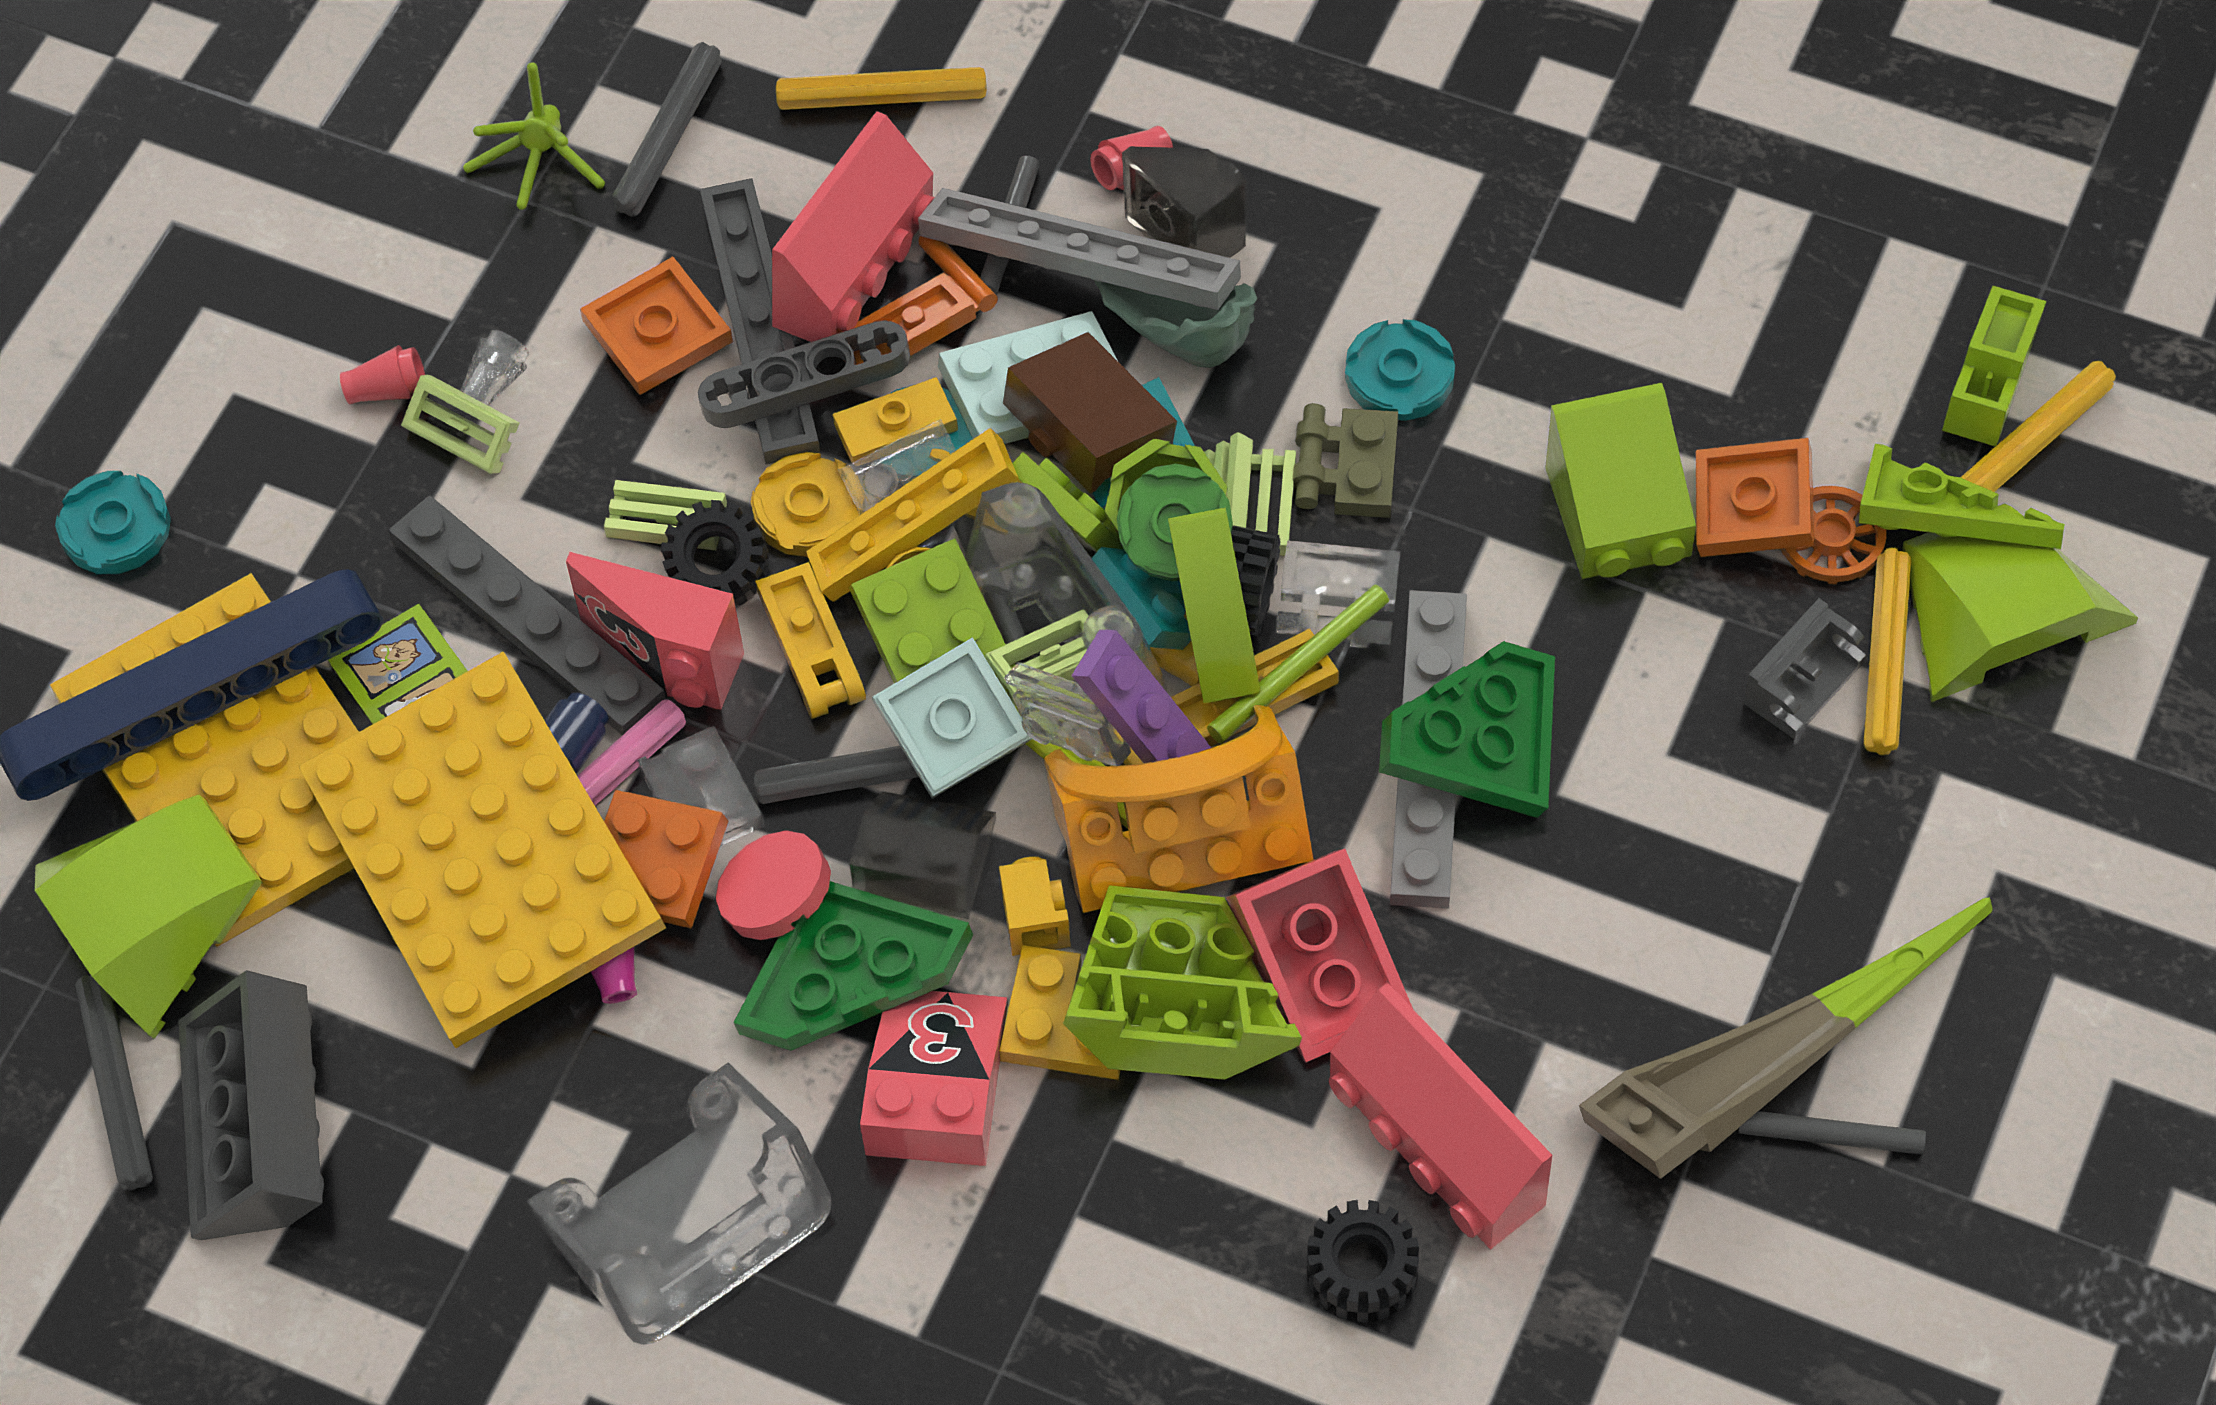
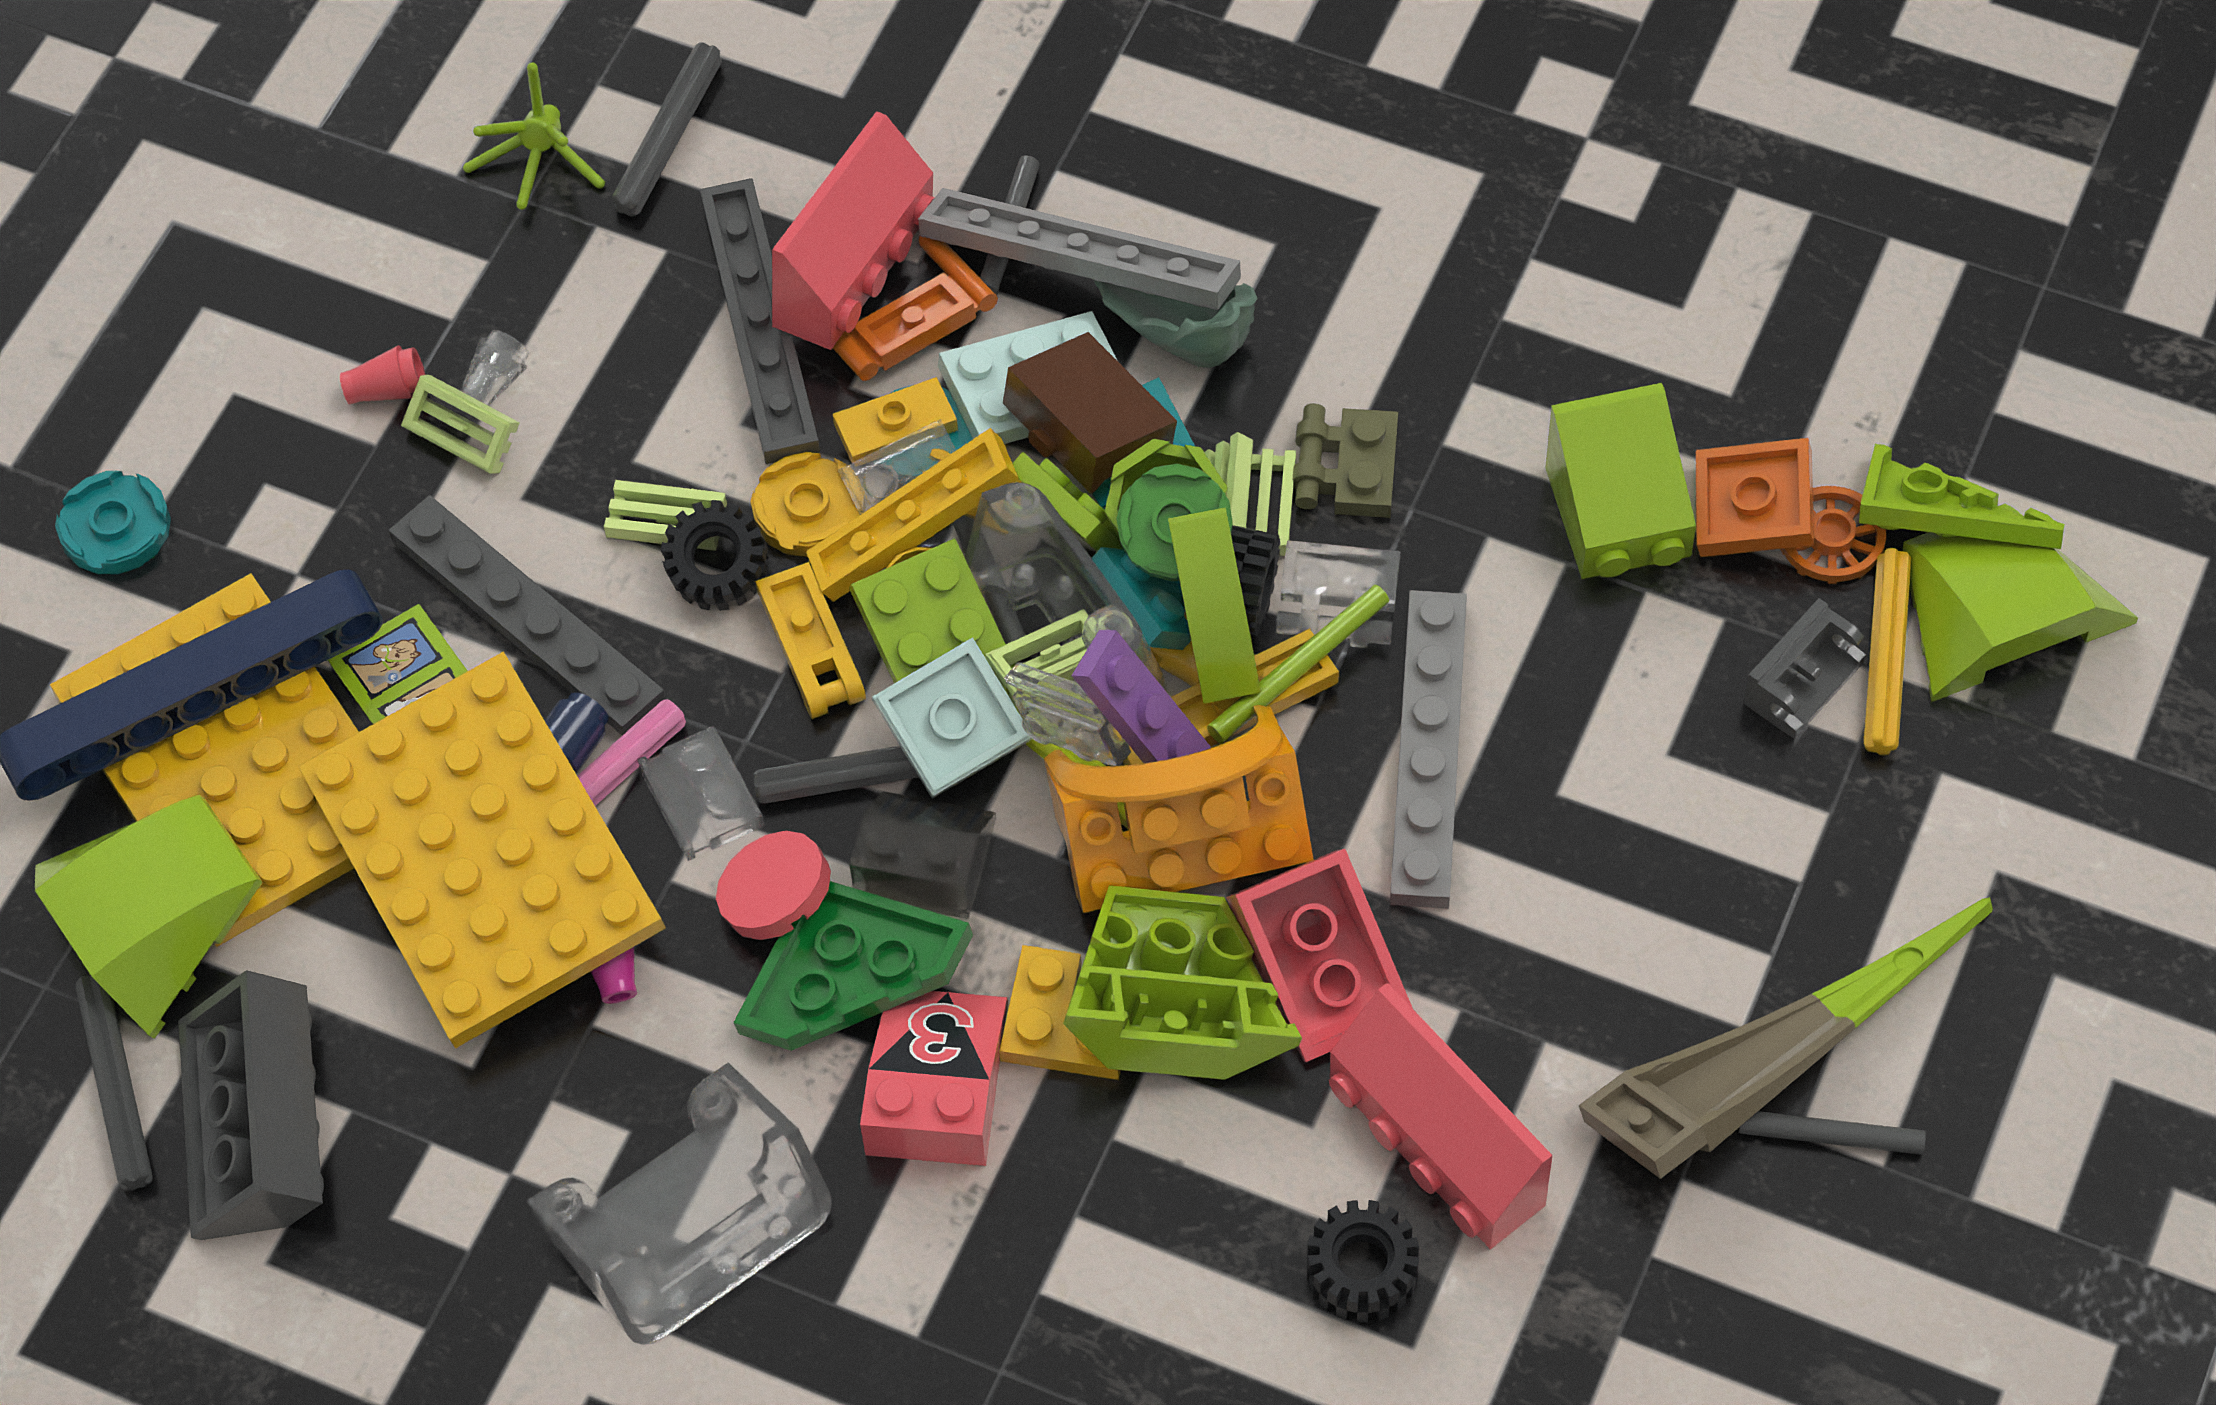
(656, 325): orange plate -> none
(665, 626): coral slope -> none
(668, 850): orange plate -> none
(807, 382): dark grey beam -> none
(881, 88): yellow axle -> none
(1033, 906): yellow brick -> none
(1107, 159): coral cone -> none
(1185, 198): clear smoke slope -> none
(1400, 368): teal tile -> none
(1480, 731): green plate -> none
(1993, 366): lime slope -> none
(2042, 427): yellow axle -> none

